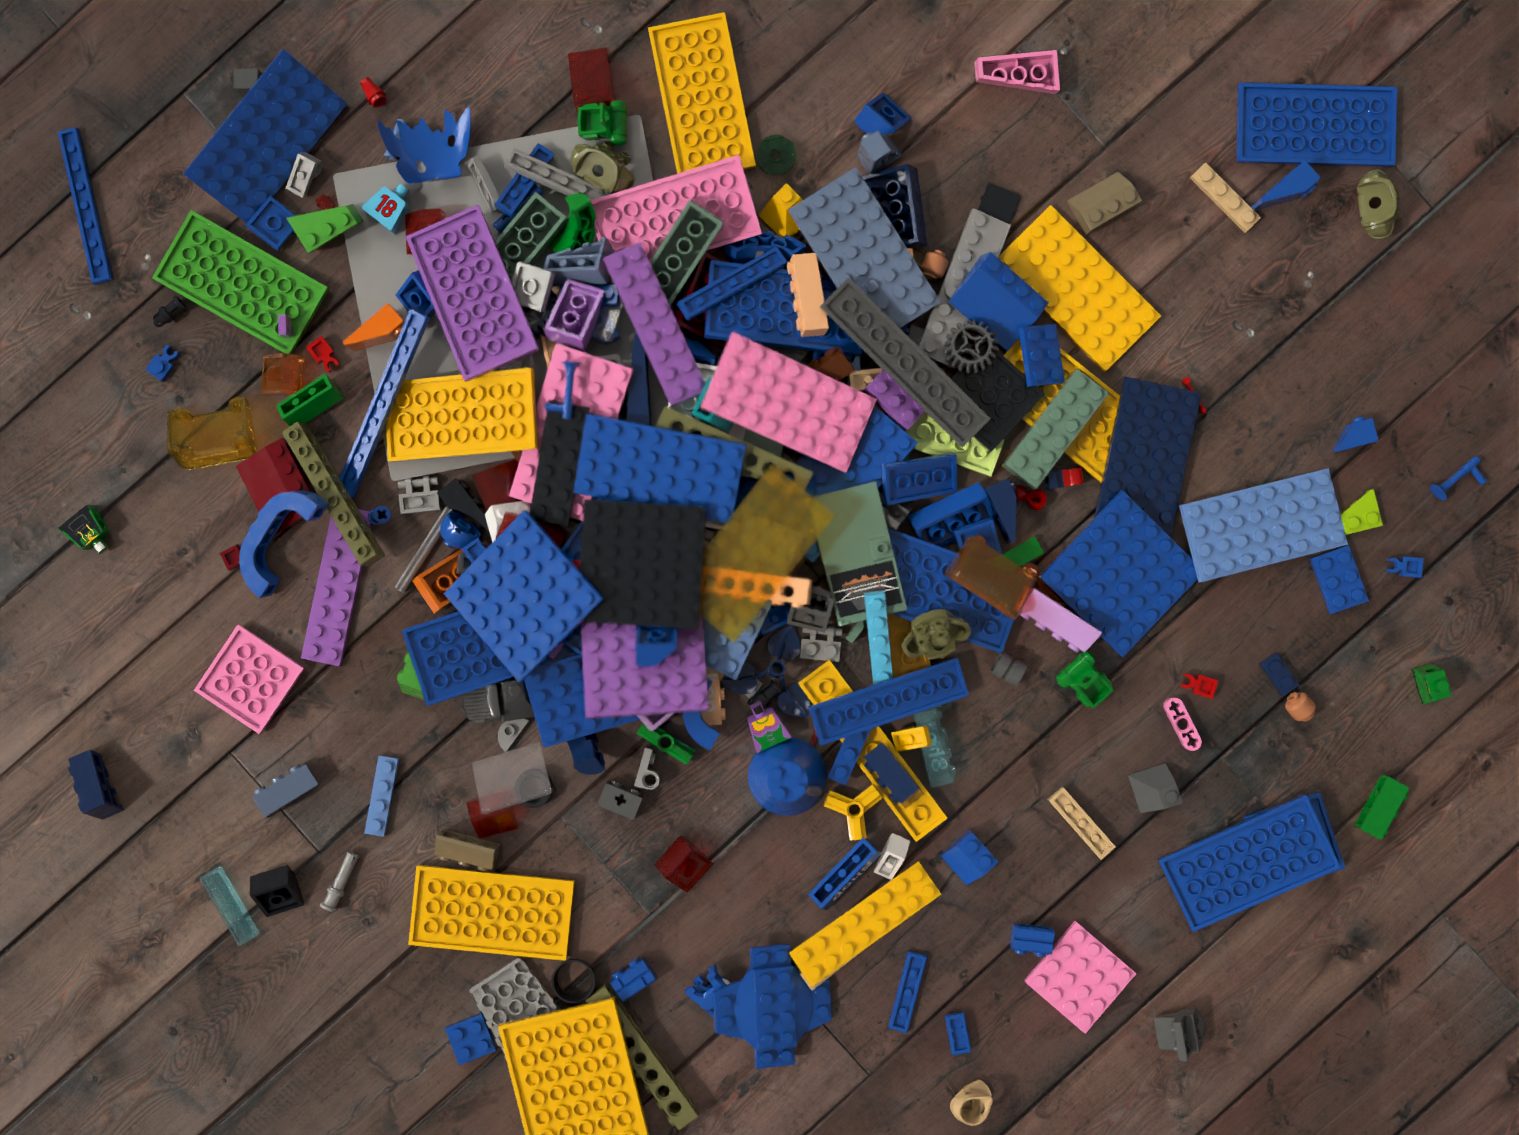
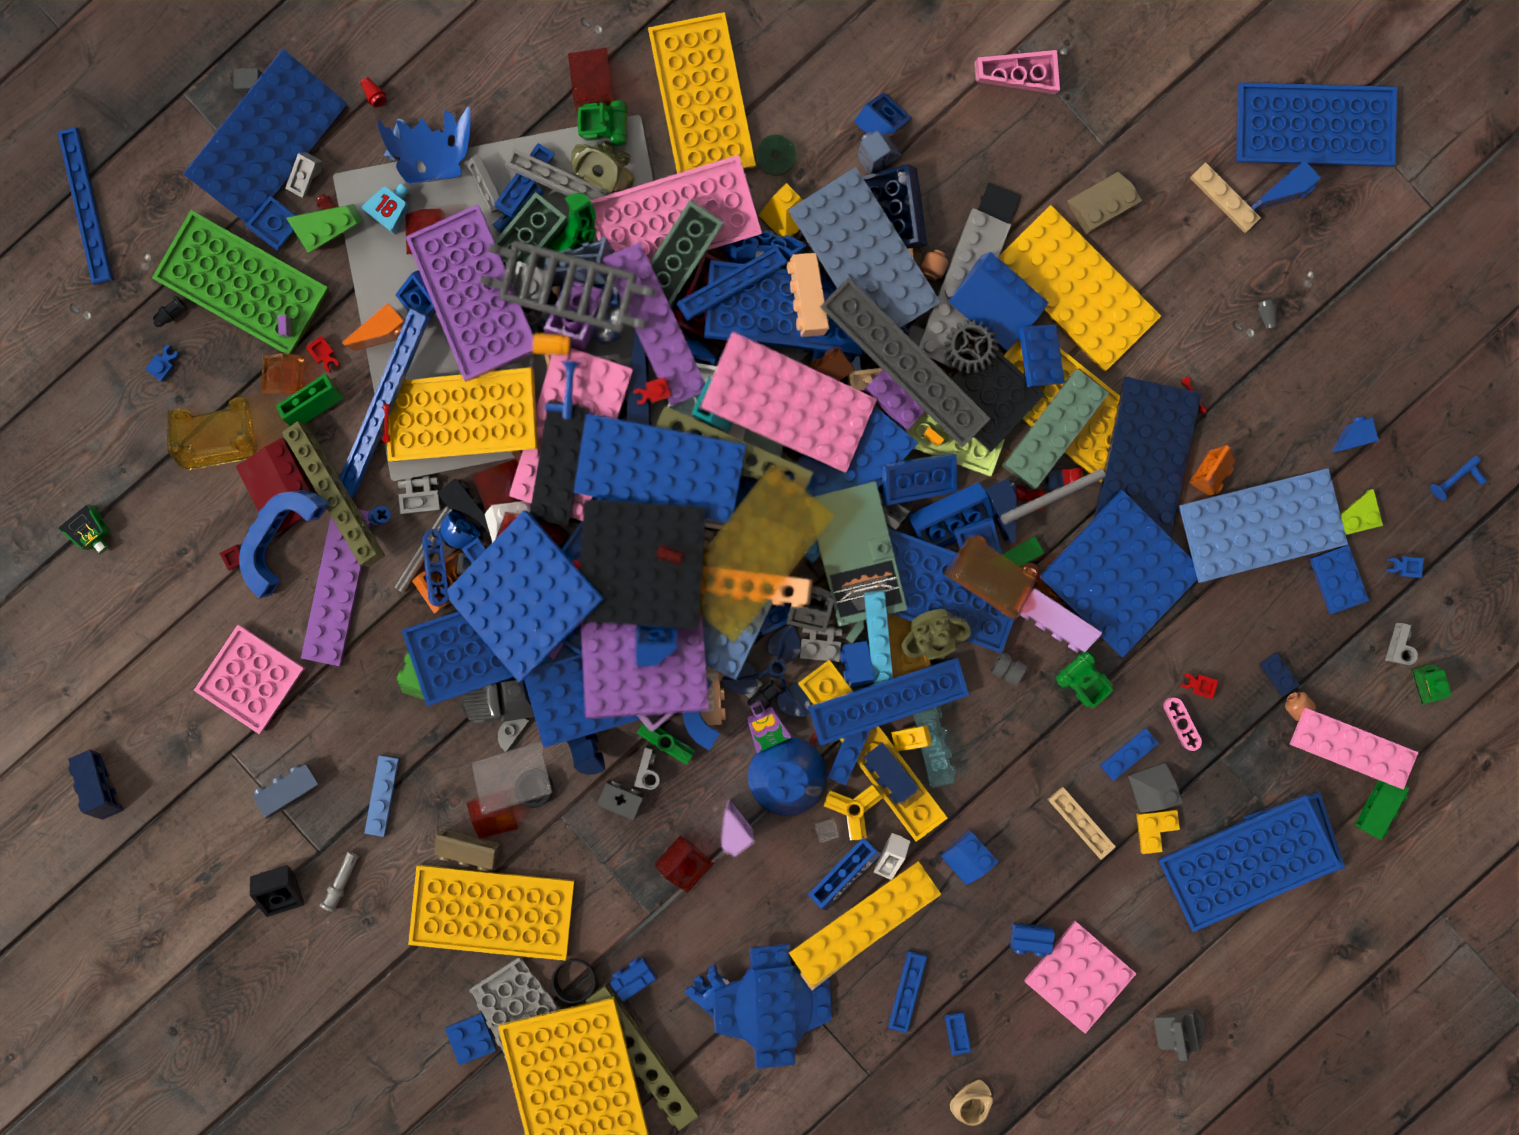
(229, 906): clear light blue slope -> none
(386, 438): none -> red hinge
(431, 567): none -> blue beam
(551, 344): none -> light orange piece
(573, 262): none -> dark grey bar
(655, 390): none -> red plate
(669, 554): none -> clear red pin
(736, 831): none -> lavender slope
(826, 830): none -> clear tile
(857, 664): none -> blue brick
(933, 437): none -> light orange tile
(1052, 496): none -> light grey piece
(1128, 754): none -> blue plate
(1151, 825): none -> yellow plate
(1213, 470): none -> orange slope
(1268, 312): none -> dark grey cone
(1353, 748): none -> bright pink plate
(1379, 221): olive piece -> none
(1398, 645): none -> light grey plate

